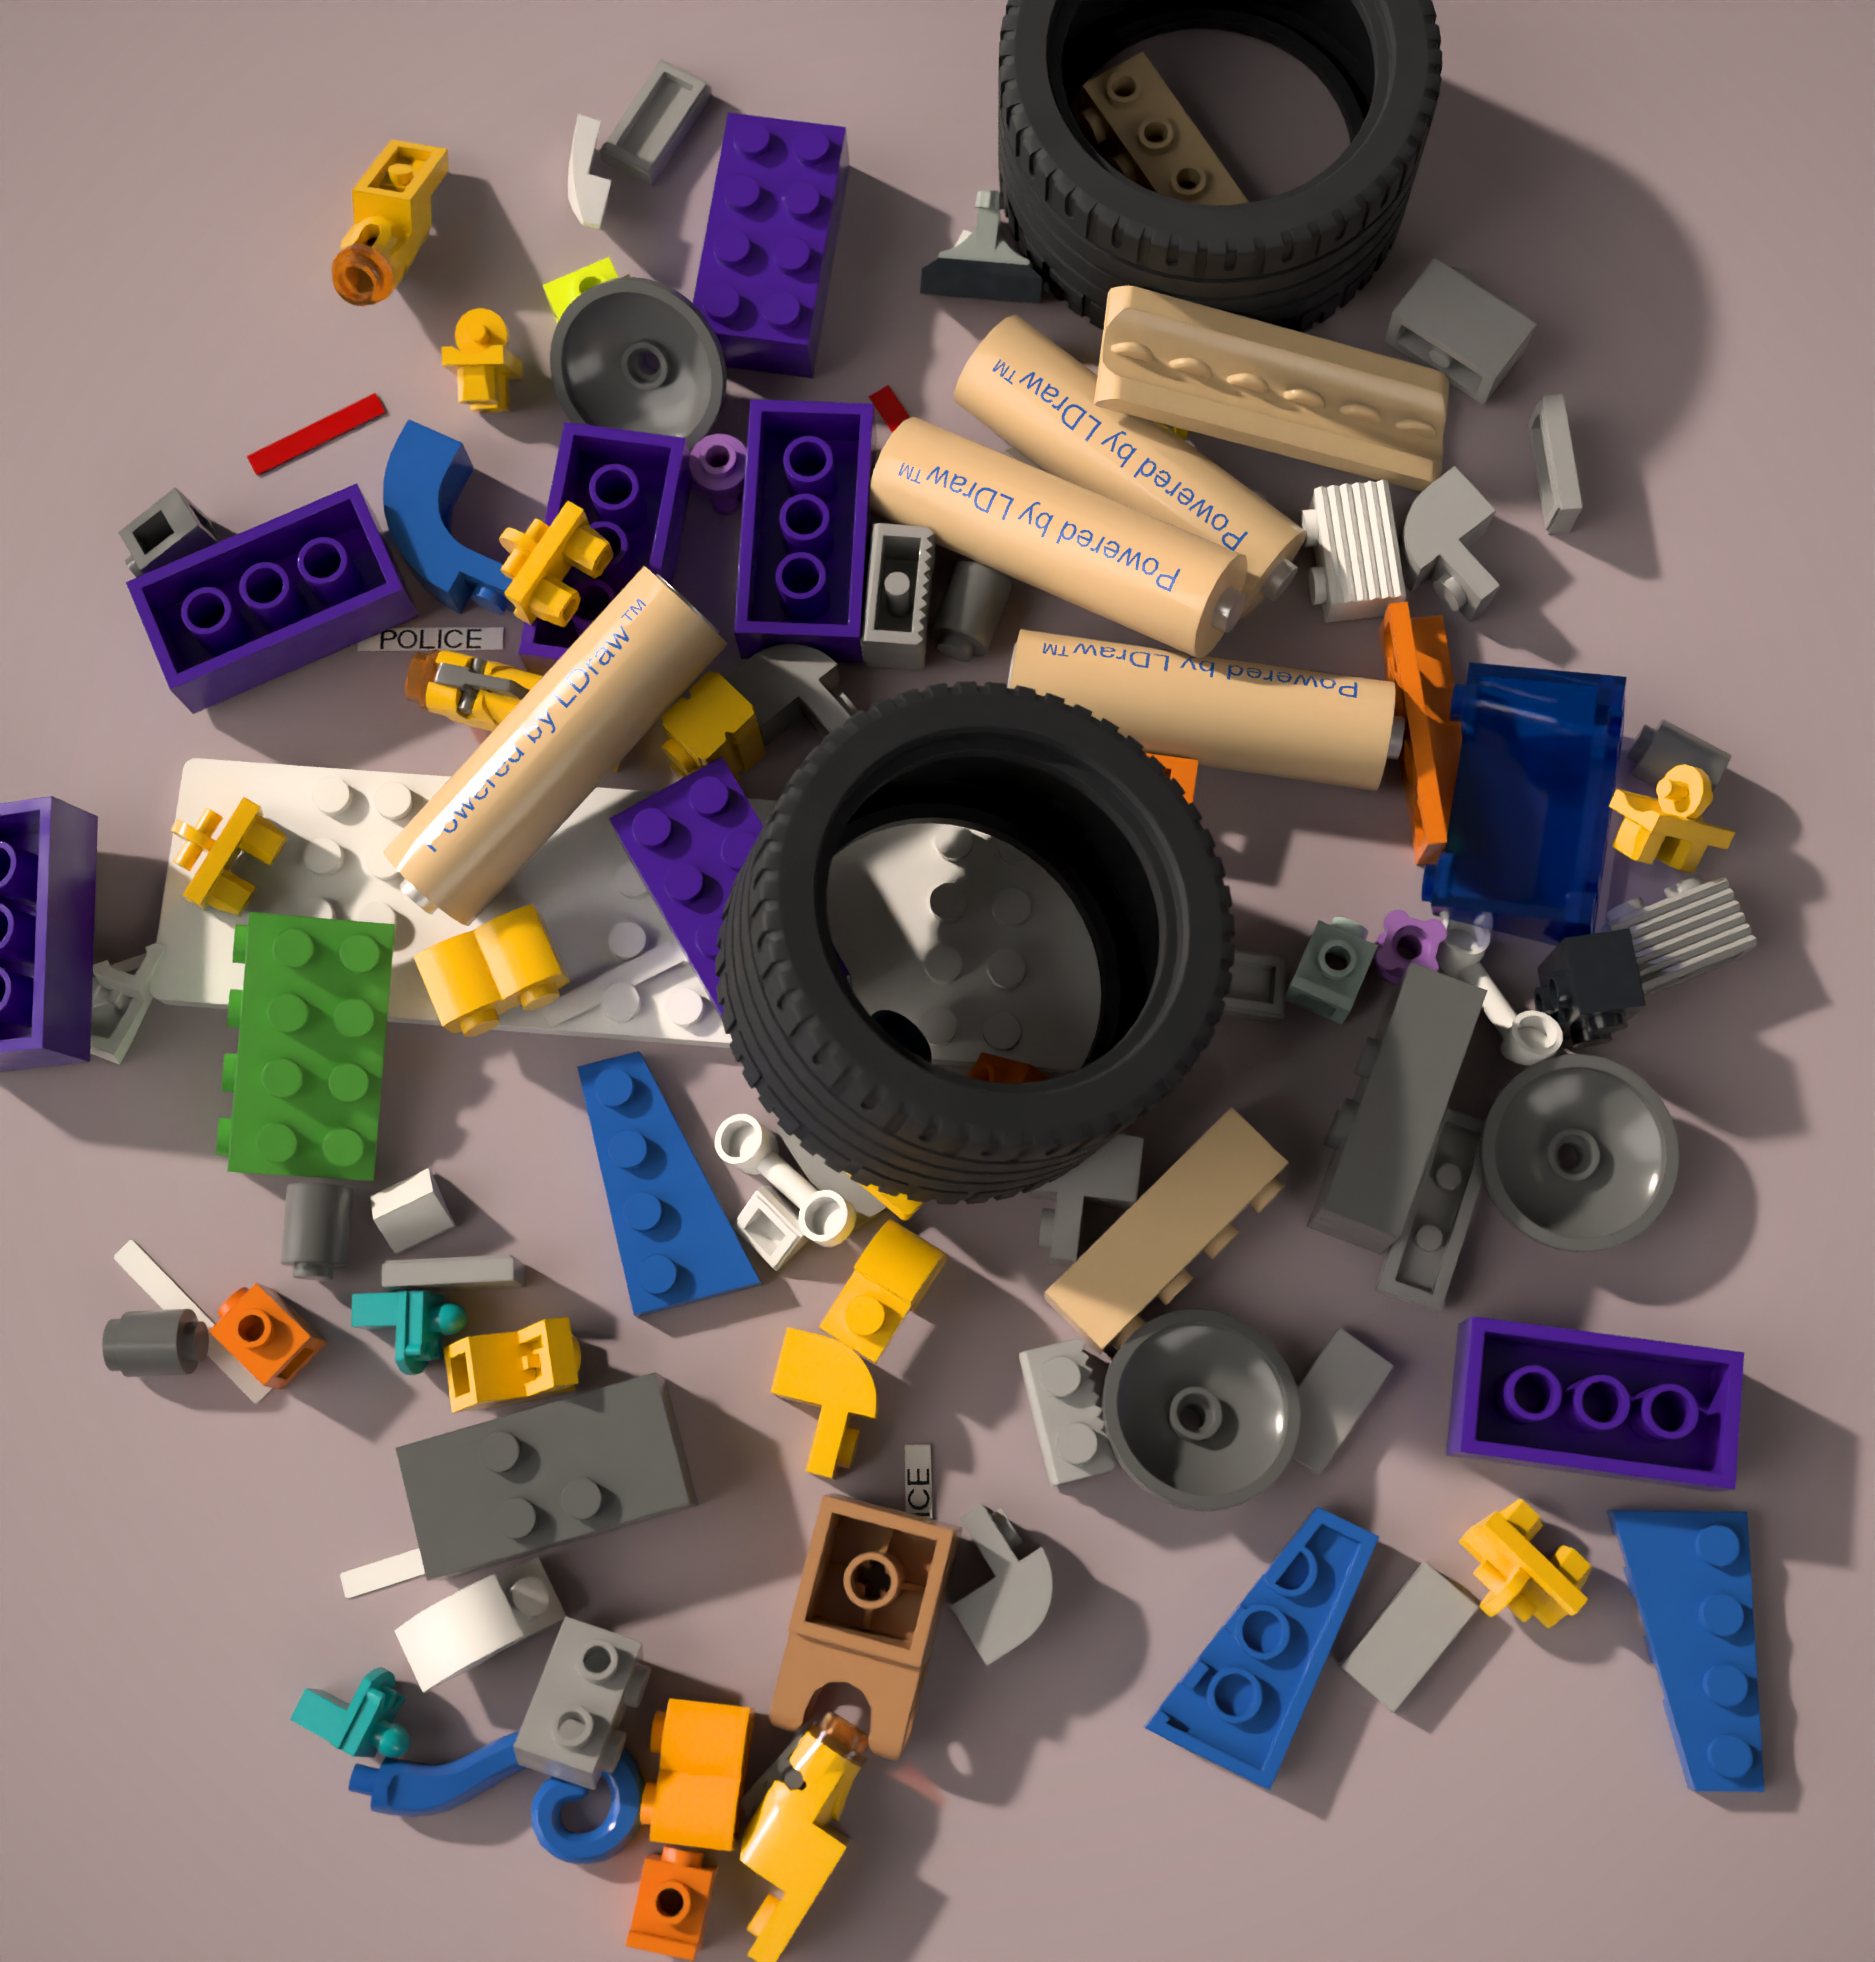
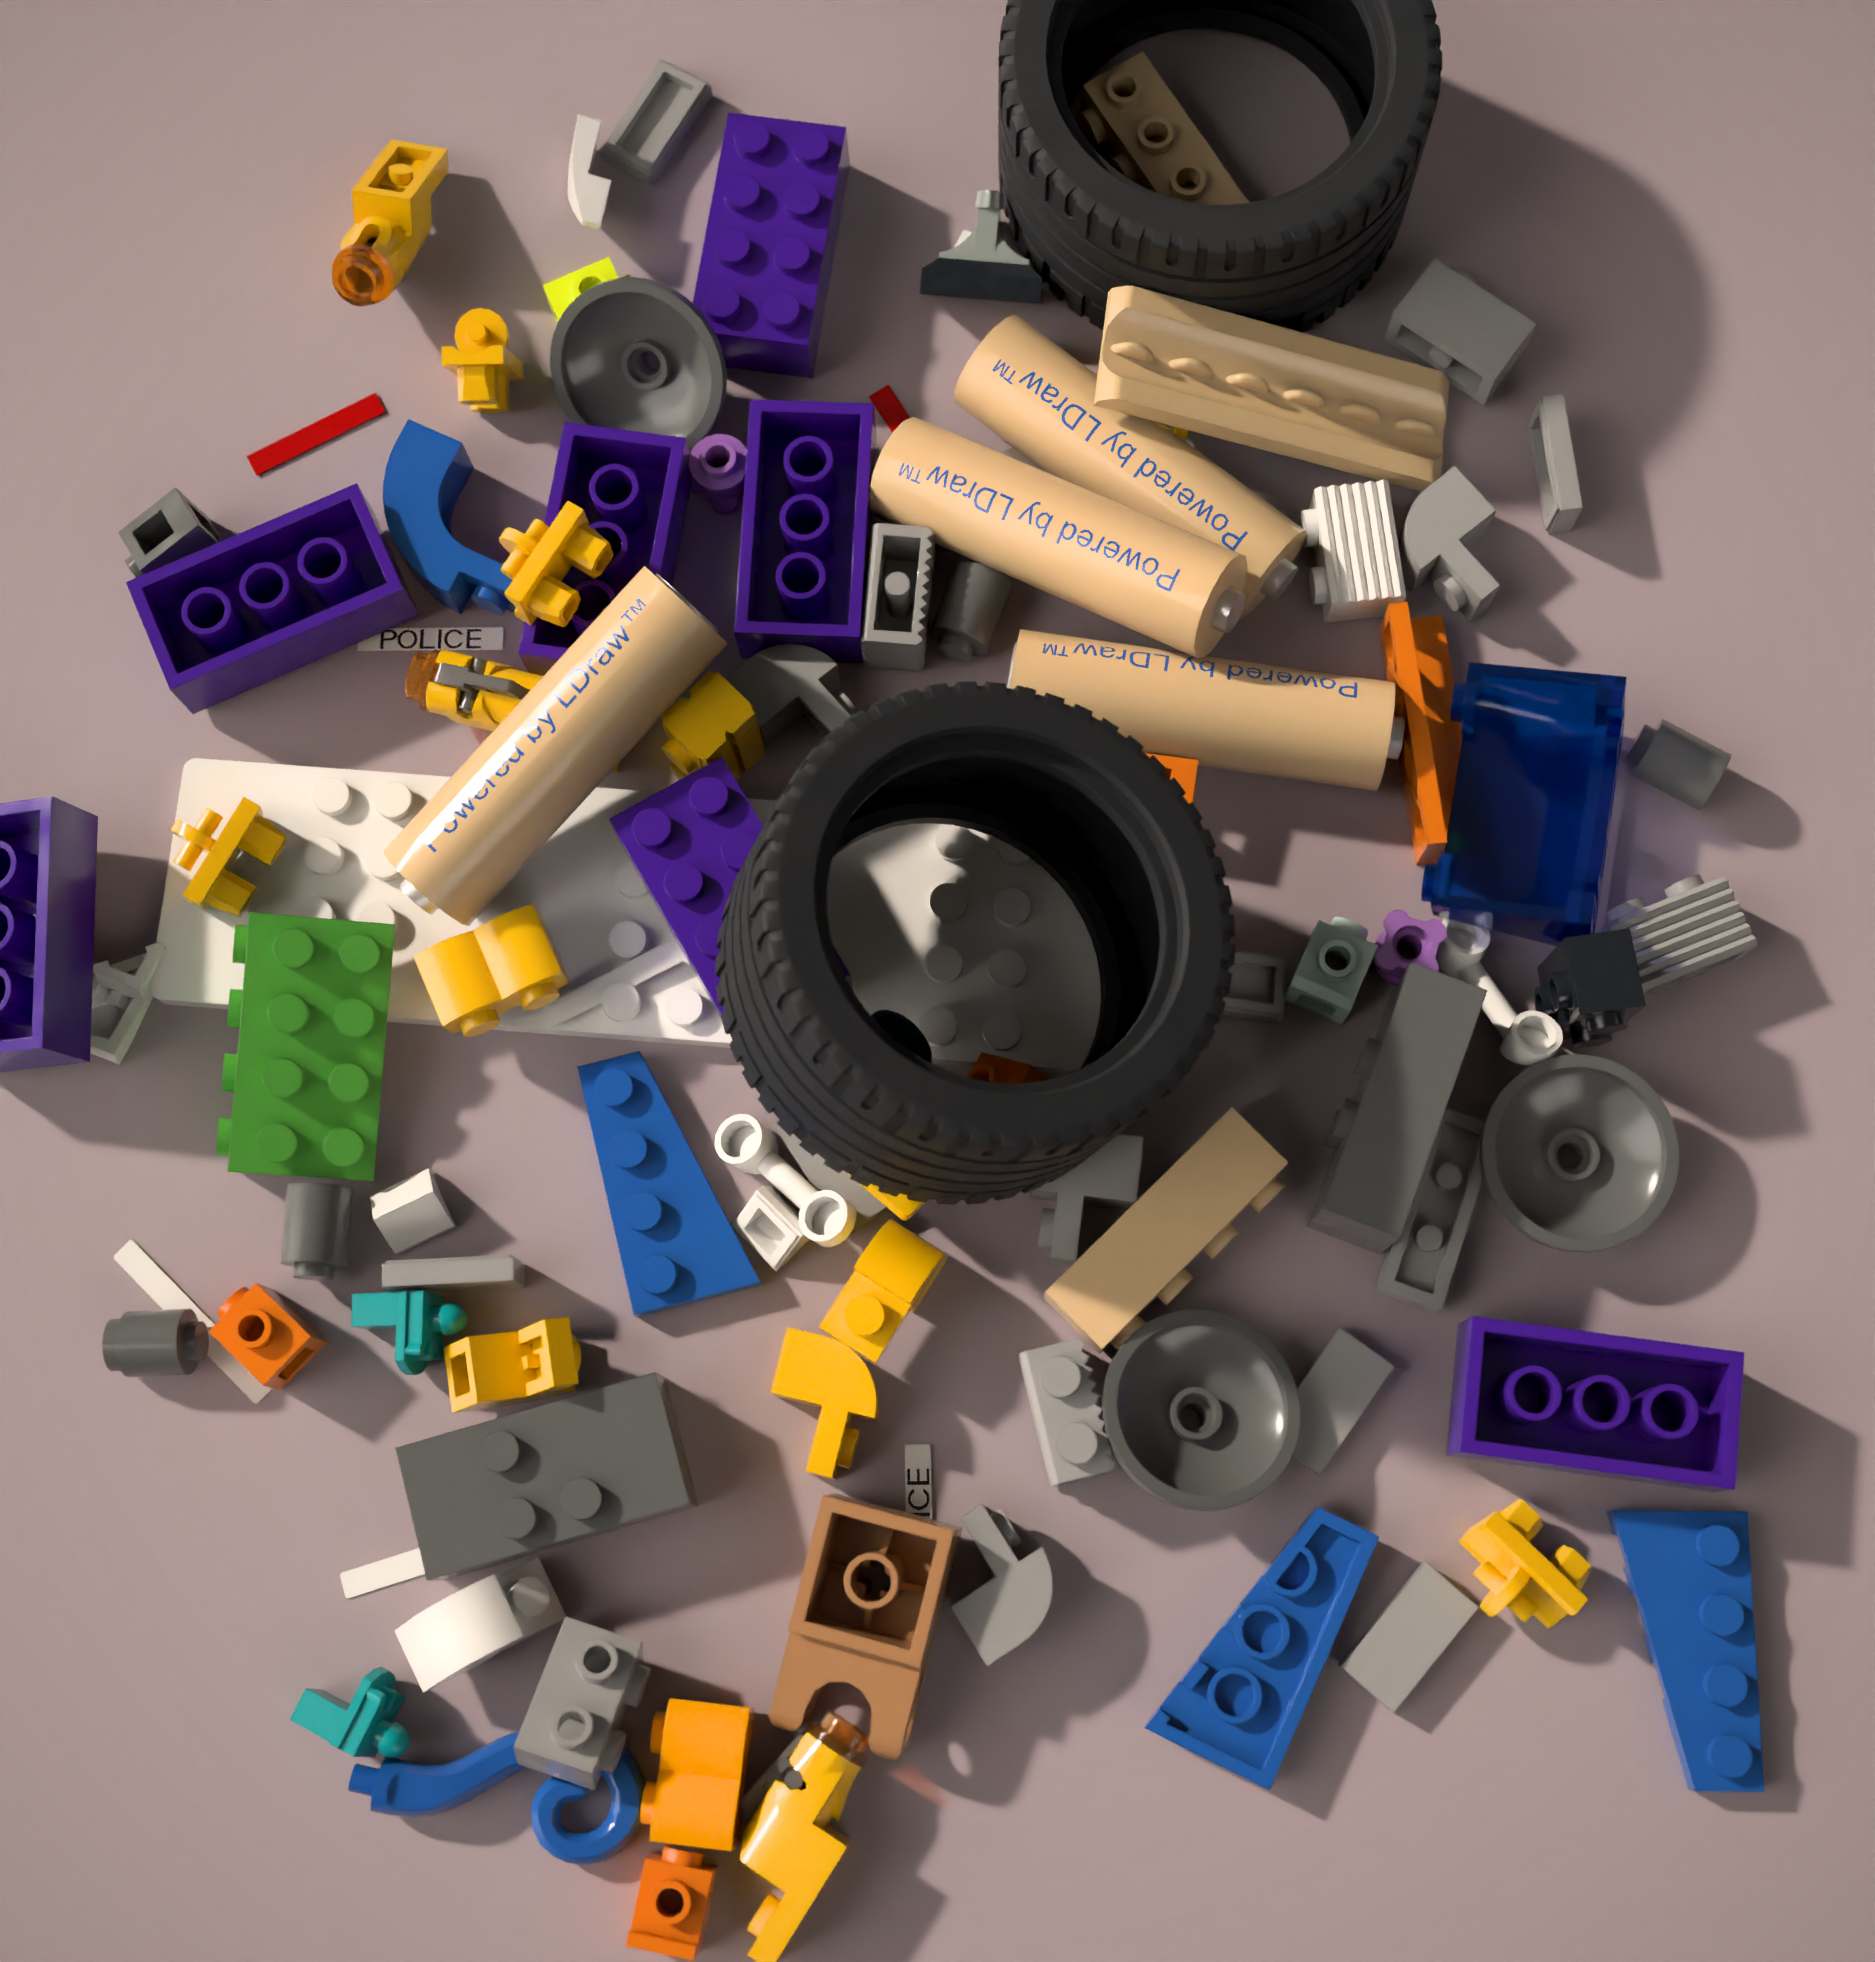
(1672, 824): yellow hips -> none

